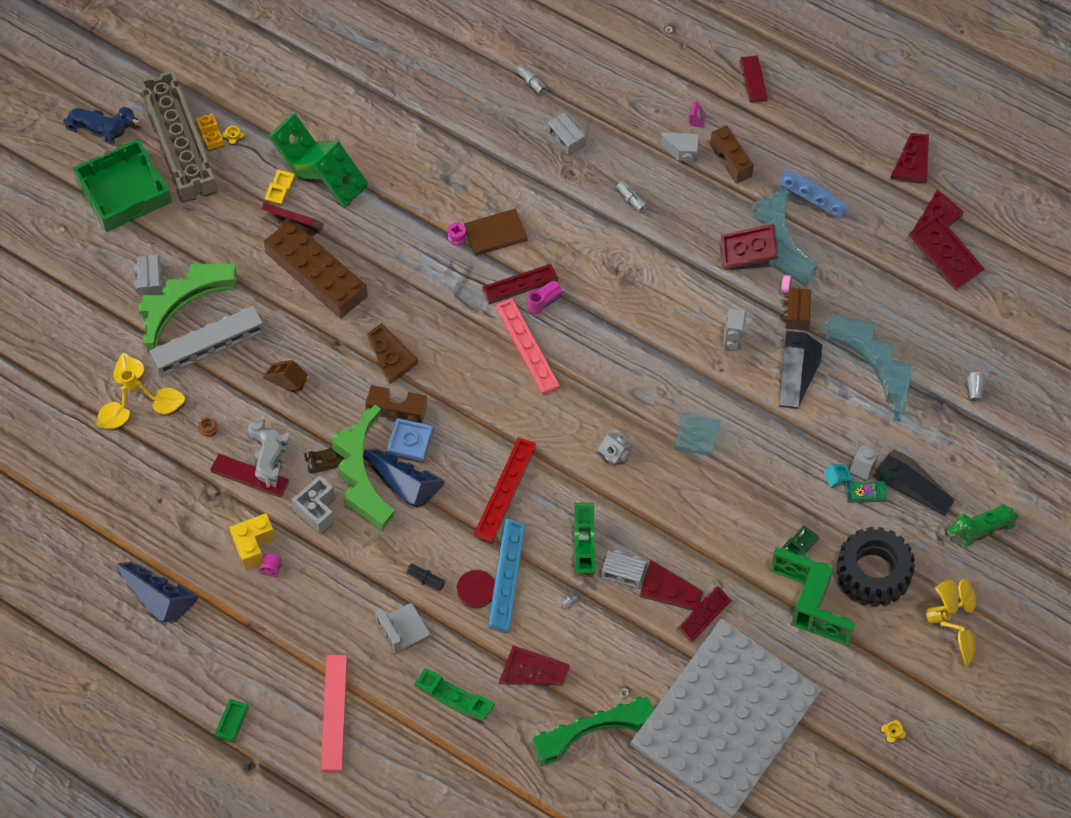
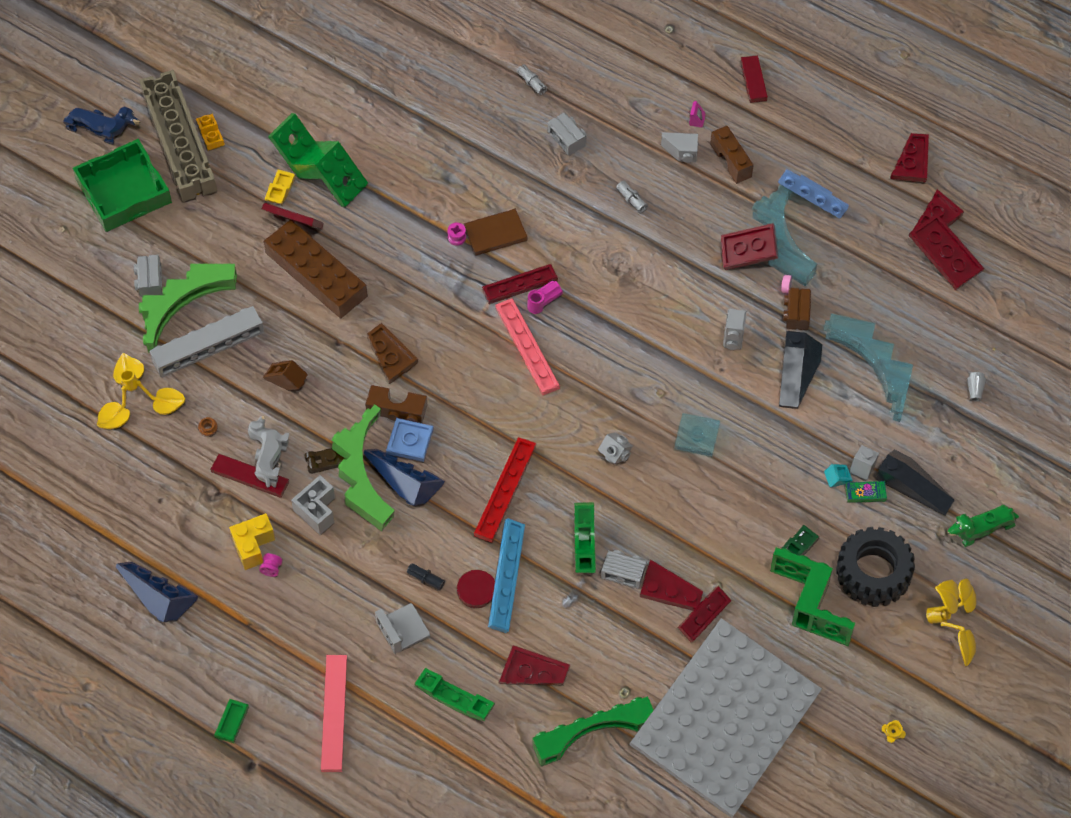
(233, 130): yellow plate -> none

